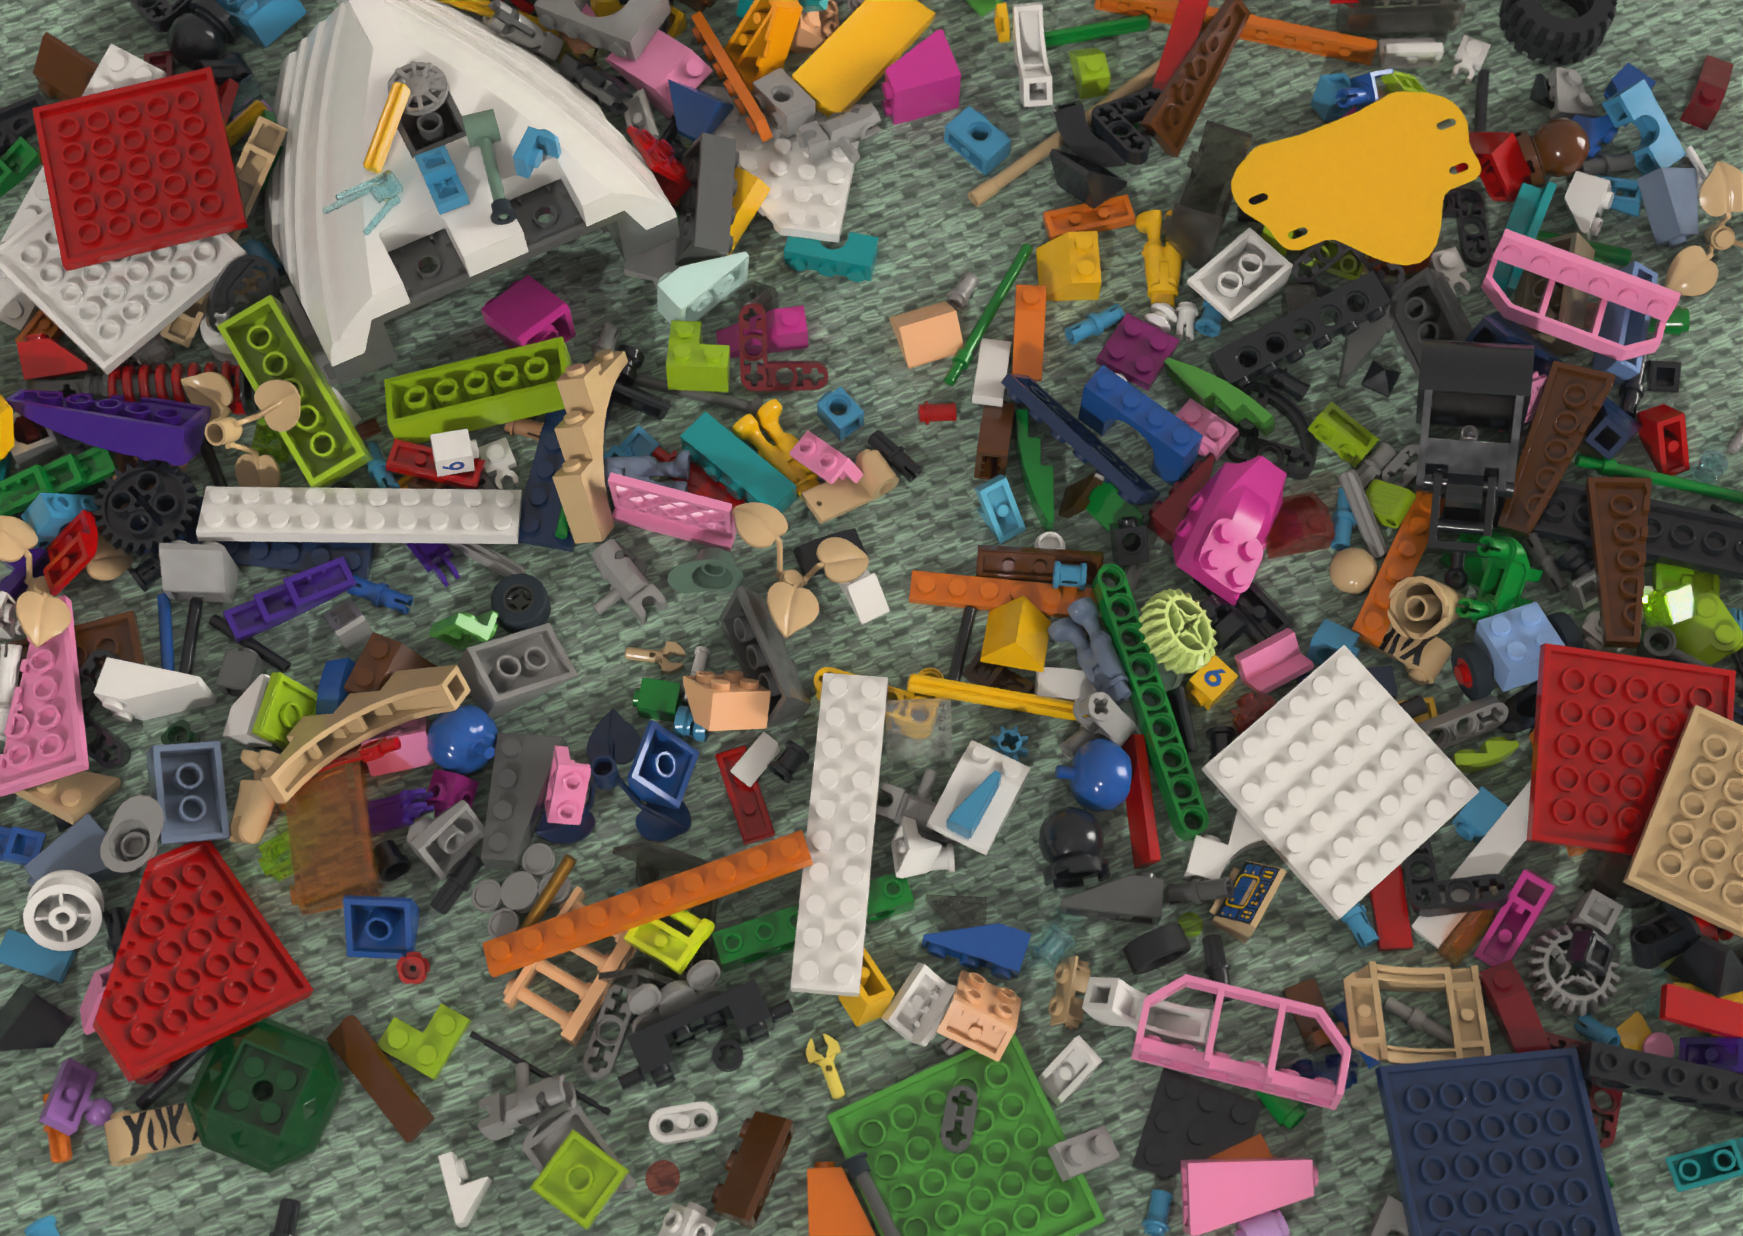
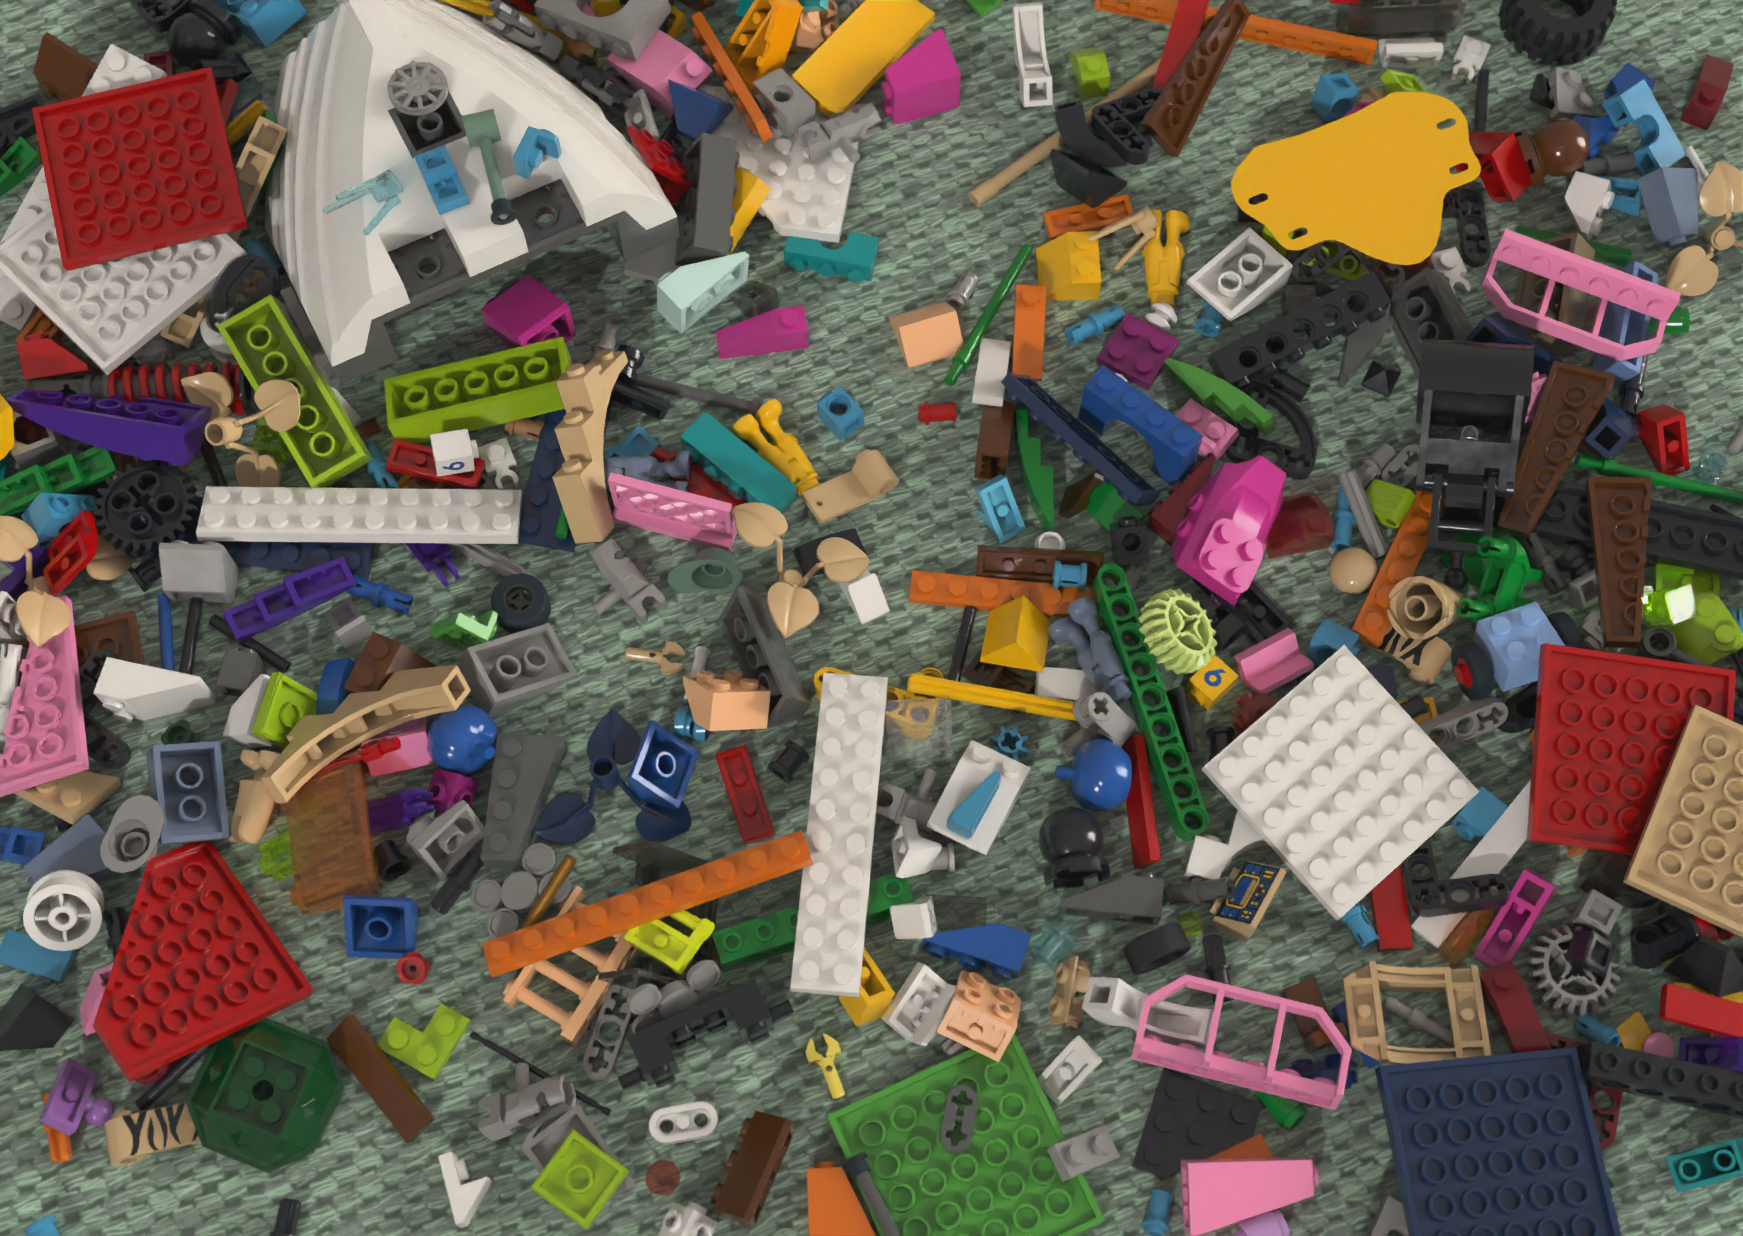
(386, 127): yellow axle -> none
(566, 788): bright pink bracket -> none
(658, 699): green brick -> none
(695, 364): lime brick -> none
(738, 1055): black bush -> none
(756, 759): white sticker -> none
(770, 368): dark red beam -> none
(824, 459): bright pink bracket -> none
(894, 455): black axle -> none
(914, 919): none -> white slope
(984, 153): dark azure brick -> none
(1001, 16): yellow tile -> none
(1096, 30): green axle -> none
(1141, 221): none -> tan plant
(1186, 316): white pin -> none
(1208, 195): clear smoke windscreen -> none
(1287, 1060): dark grey piece -> none
(1342, 434): lime bracket -> none
(1362, 90): blue bracket -> none
(1489, 754): lime slope -> none
(1524, 219): teal fence -> none
(1663, 376): black slope -> none

